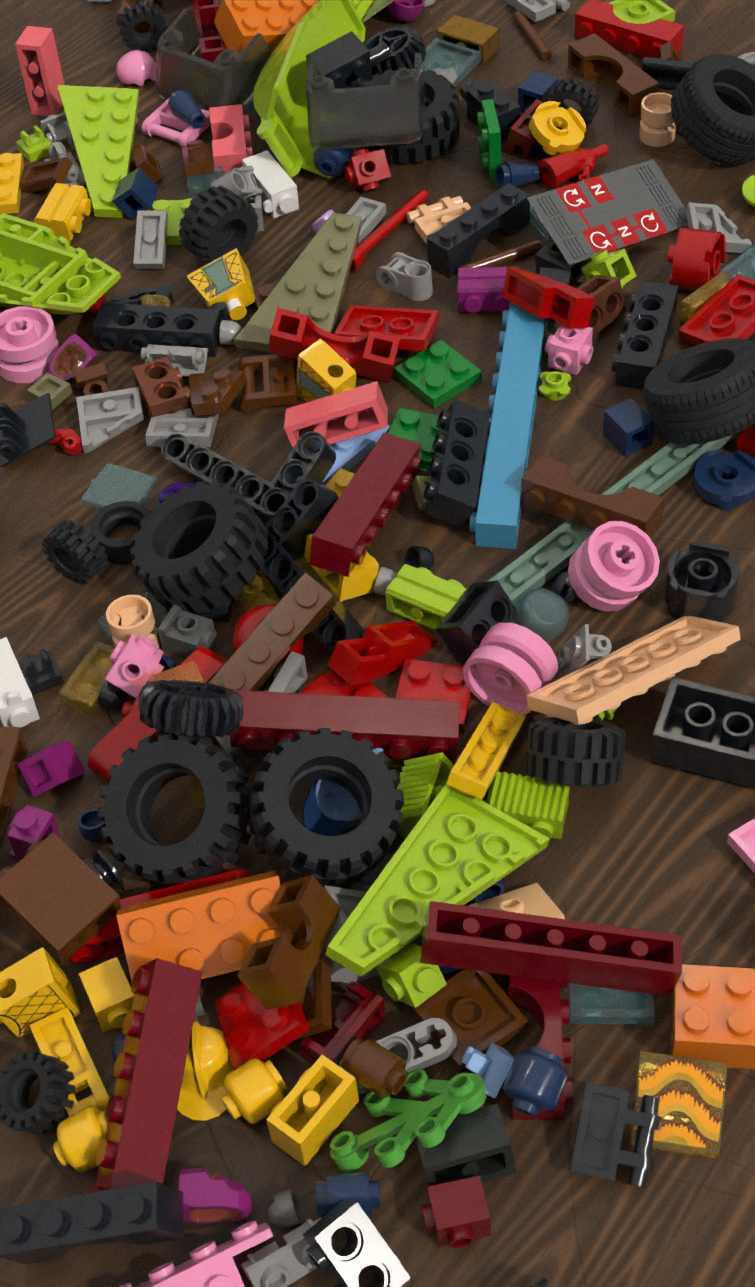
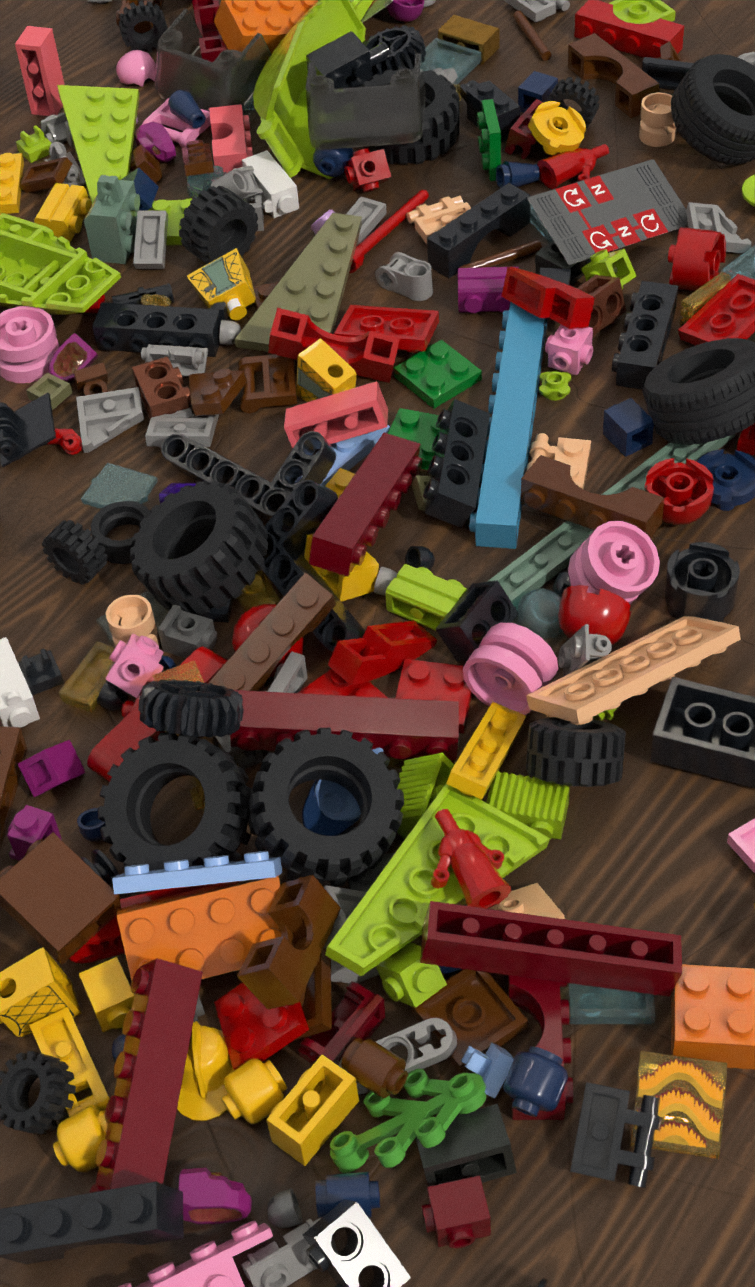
(113, 220): none -> sand green hinge
(156, 141): none -> magenta rock
(214, 871): none -> light blue plate
(472, 864): none -> red piece
(568, 451): none -> light nougat plate
(605, 612): none -> red cylinder
(685, 489): none -> red cylinder

